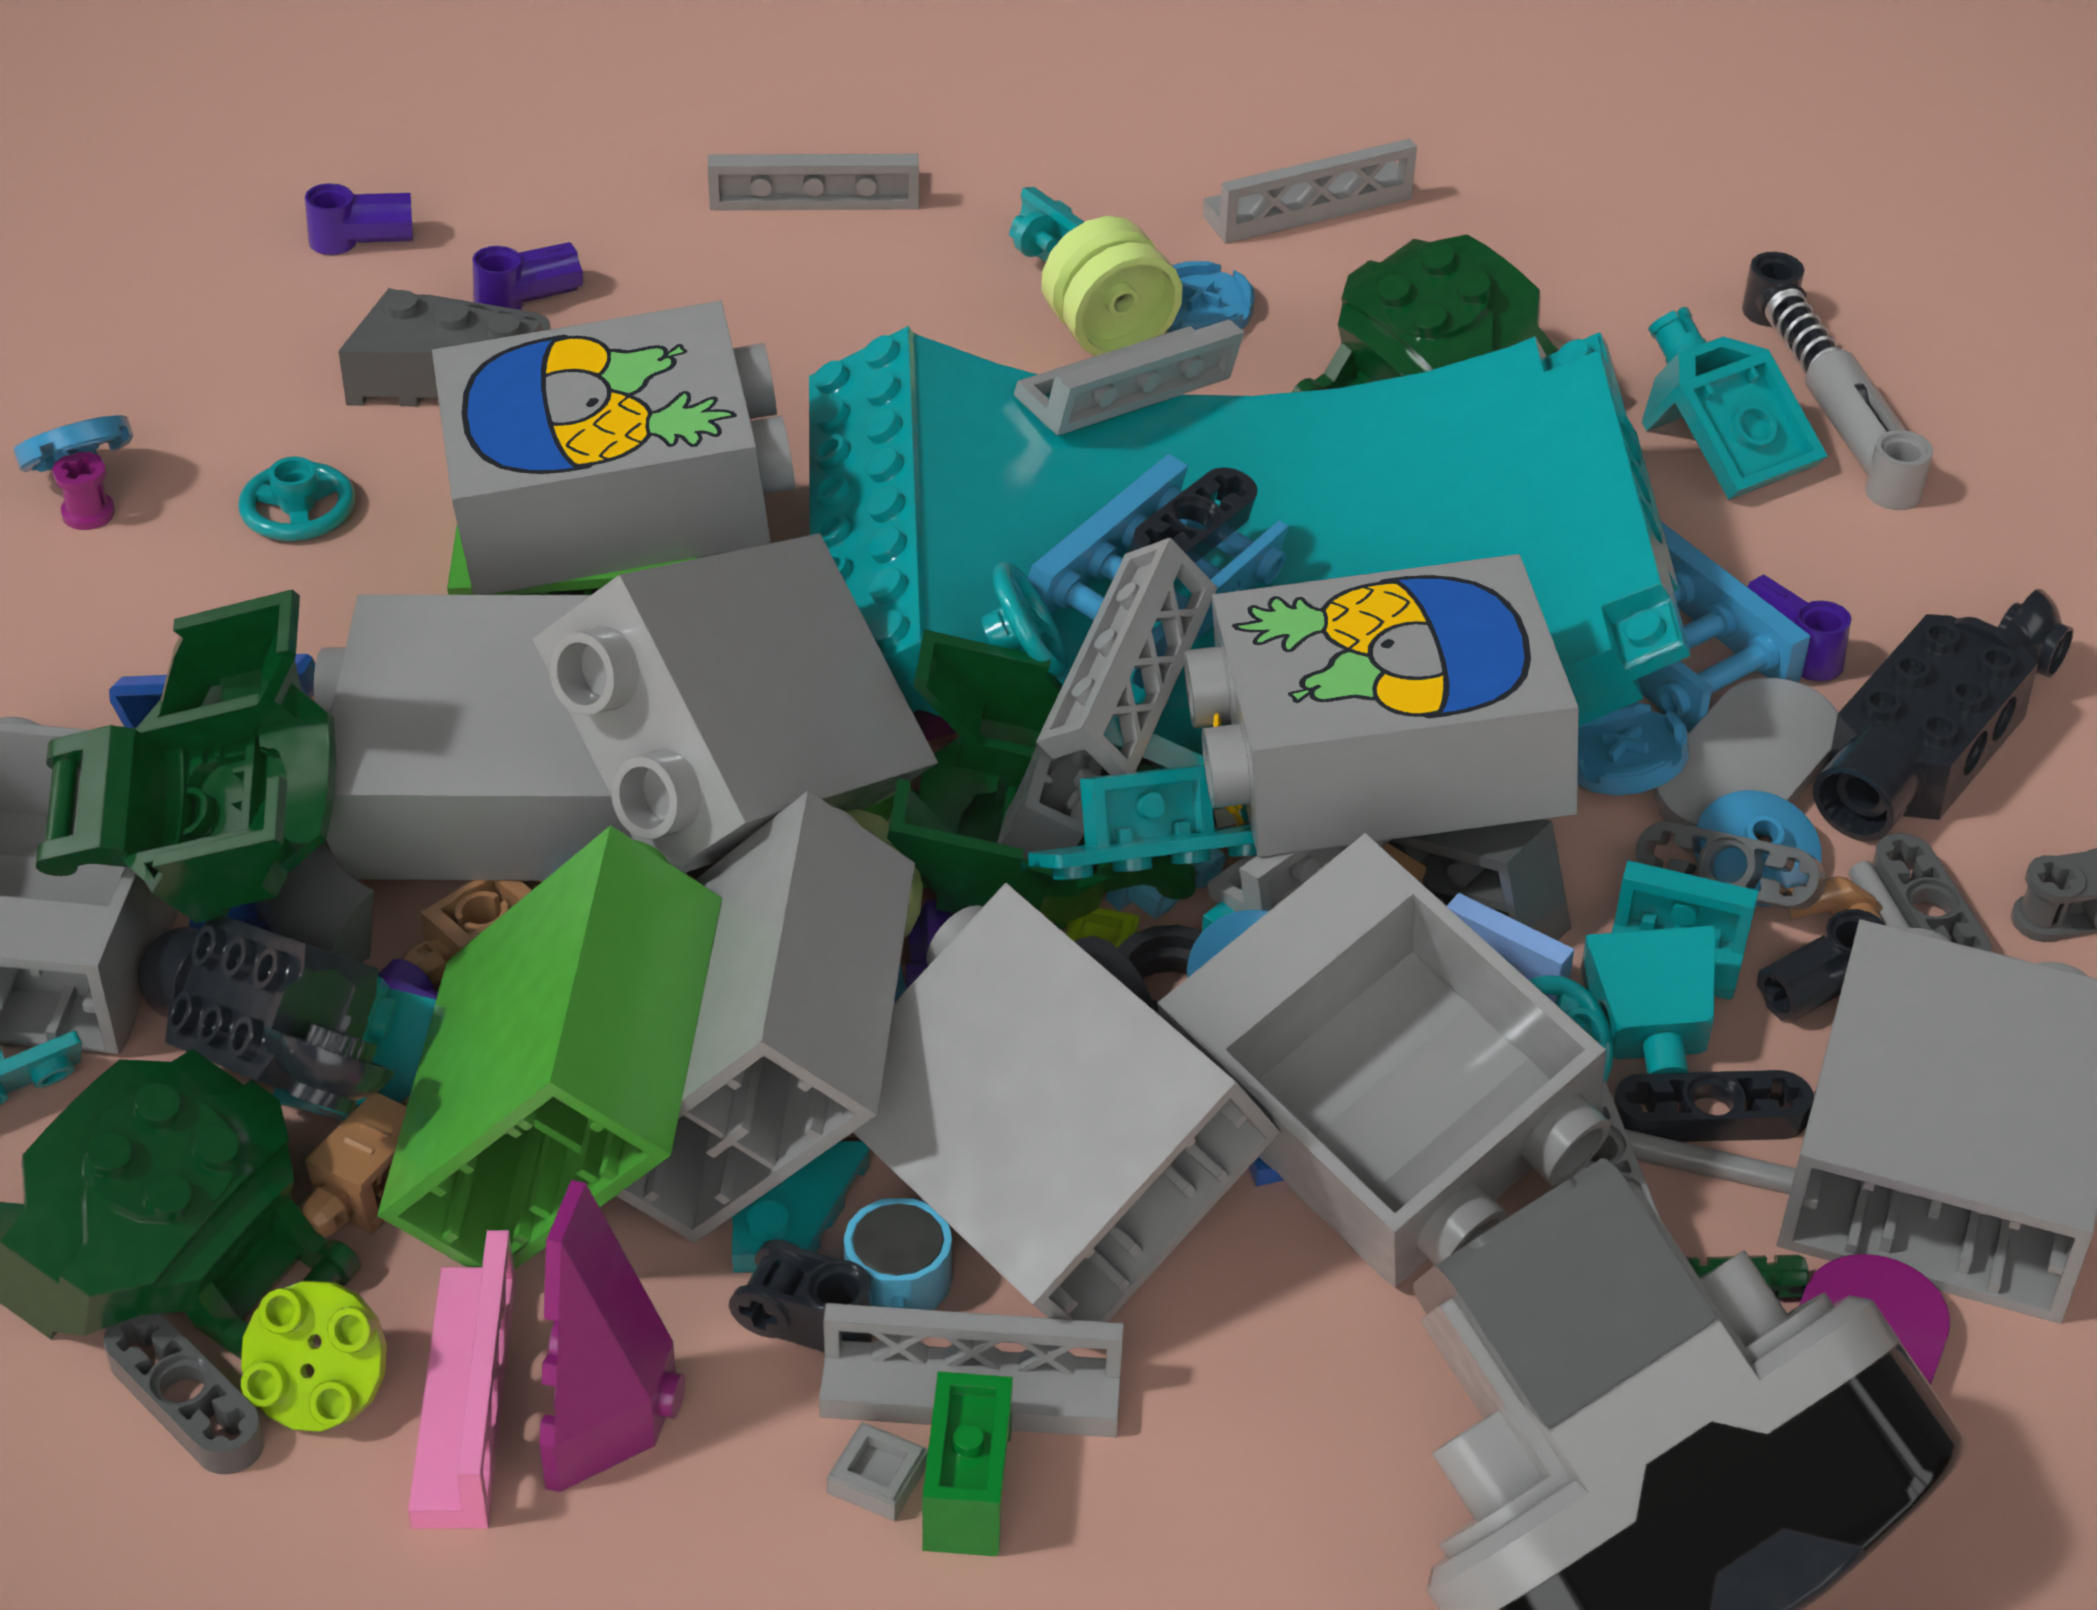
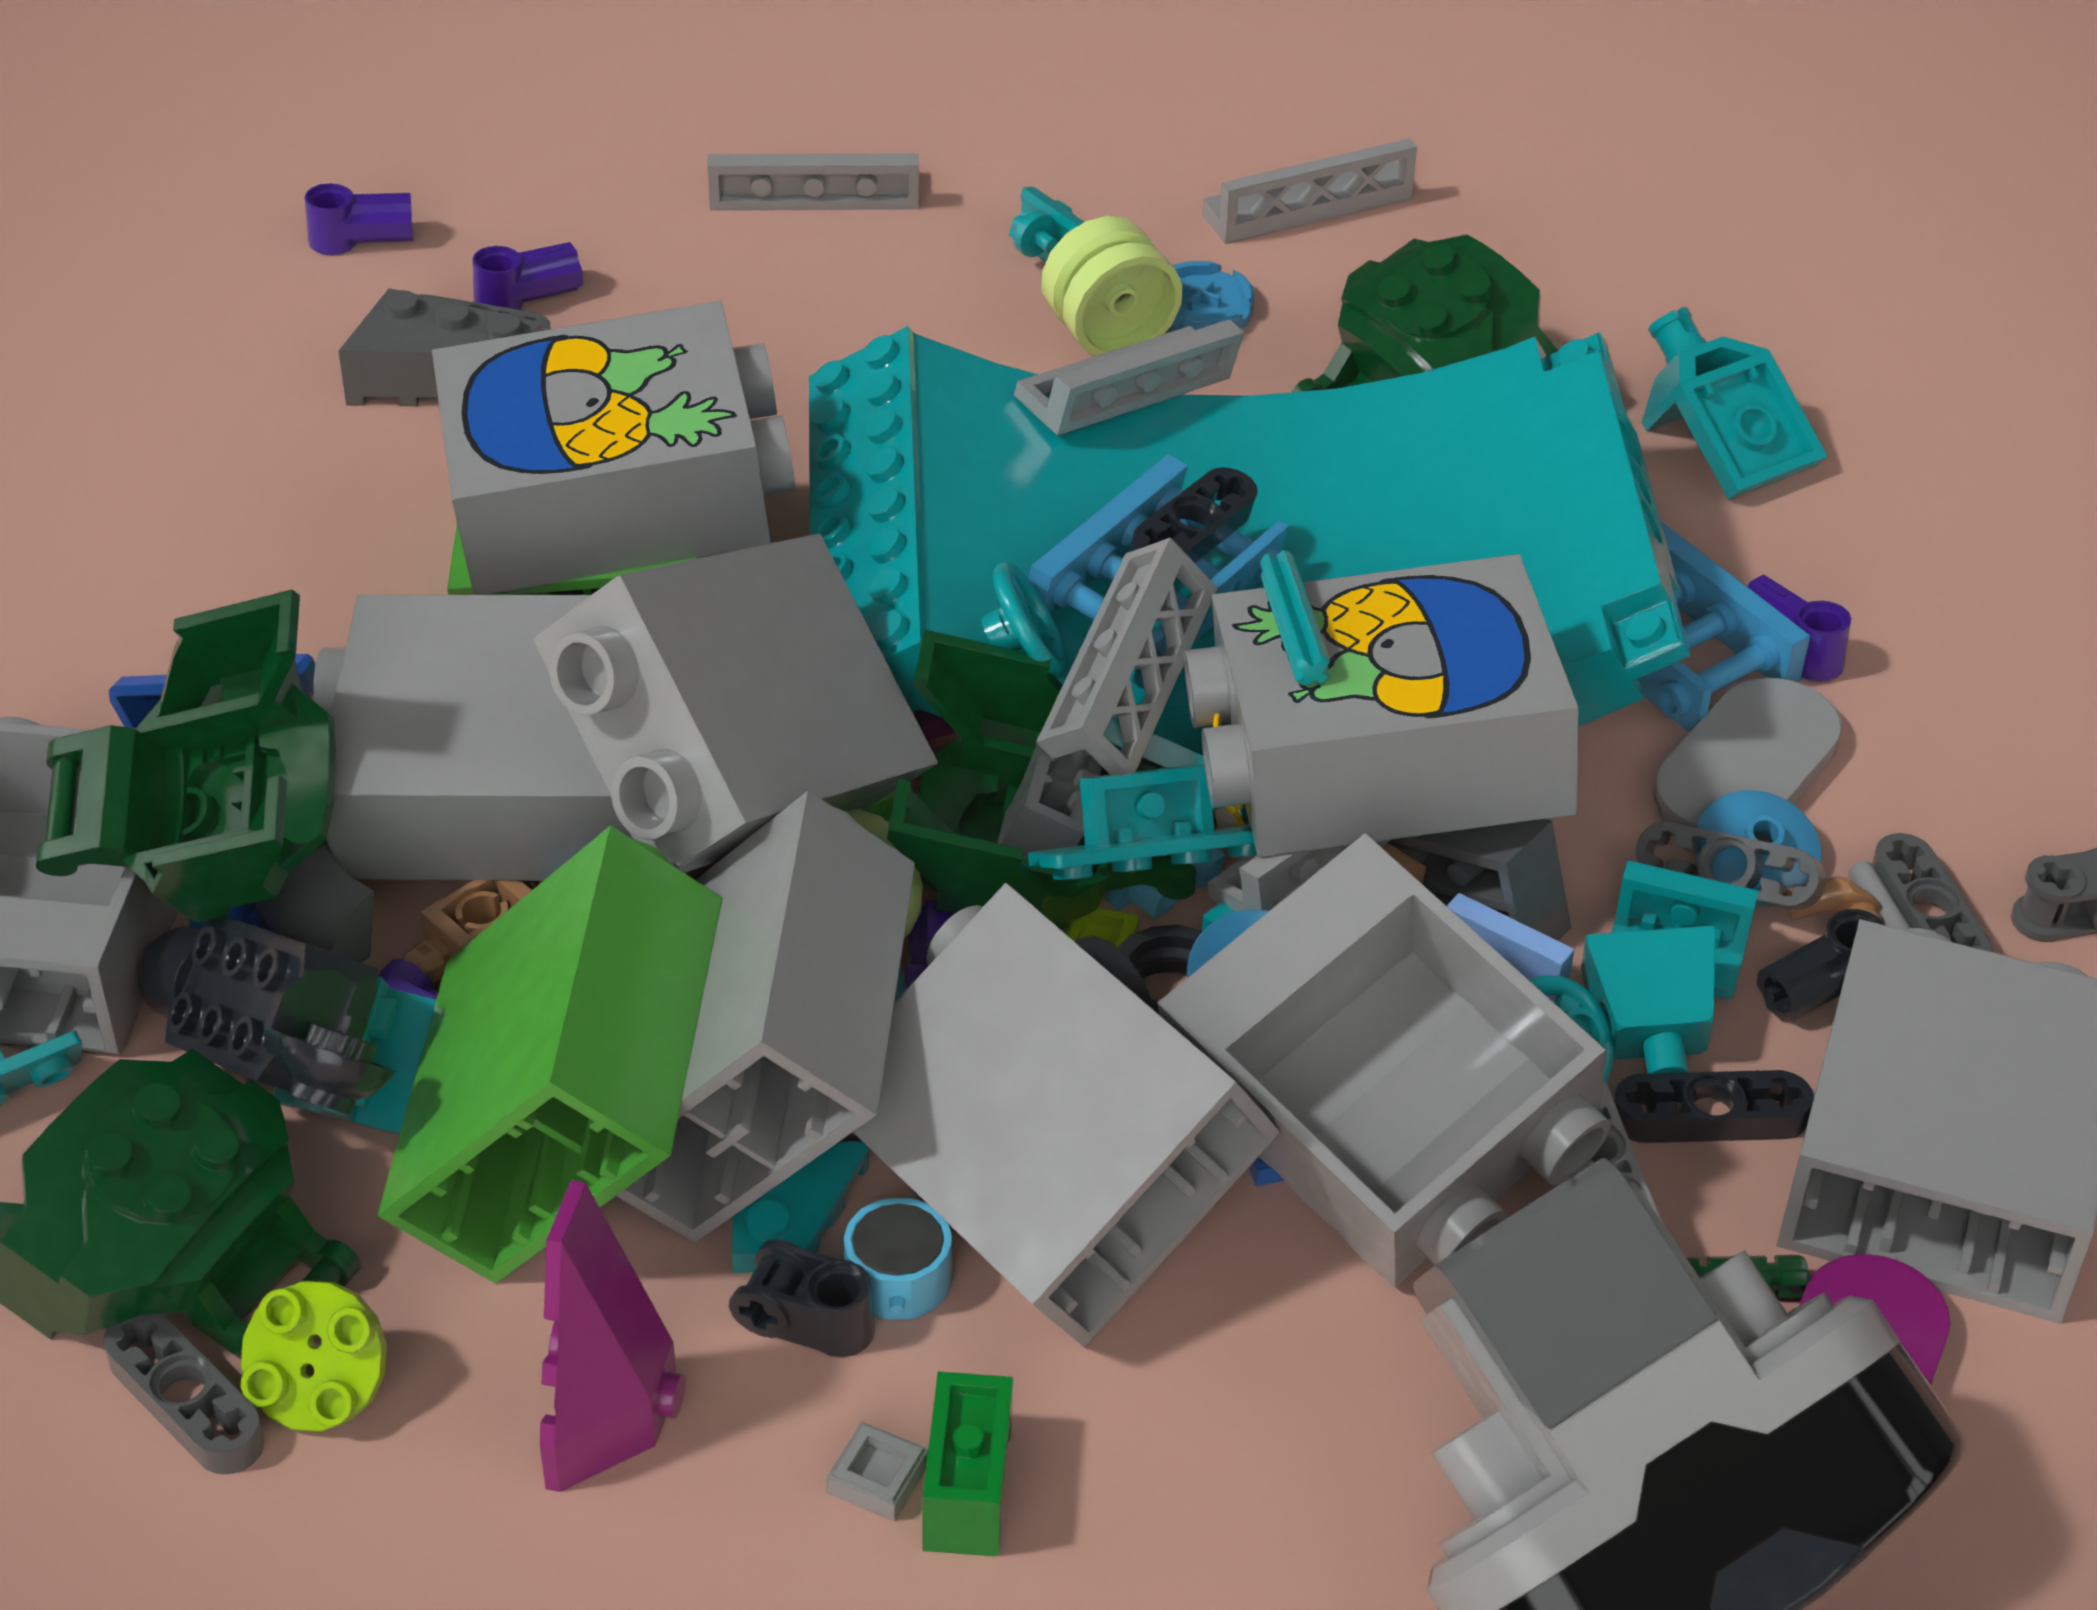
(82, 485): magenta bush -> none
(85, 436): dark azure tile -> none
(295, 487): teal piece -> none
(353, 1167): medium nougat piece -> none
(464, 1392): bright pink fence -> none
(898, 1372): light grey fence -> none
(1295, 618): none -> teal axle
(1631, 750): dark azure tile -> none
(1711, 1162): light grey bar -> none
(1887, 452): light grey piece -> none
(1935, 715): black brick -> none

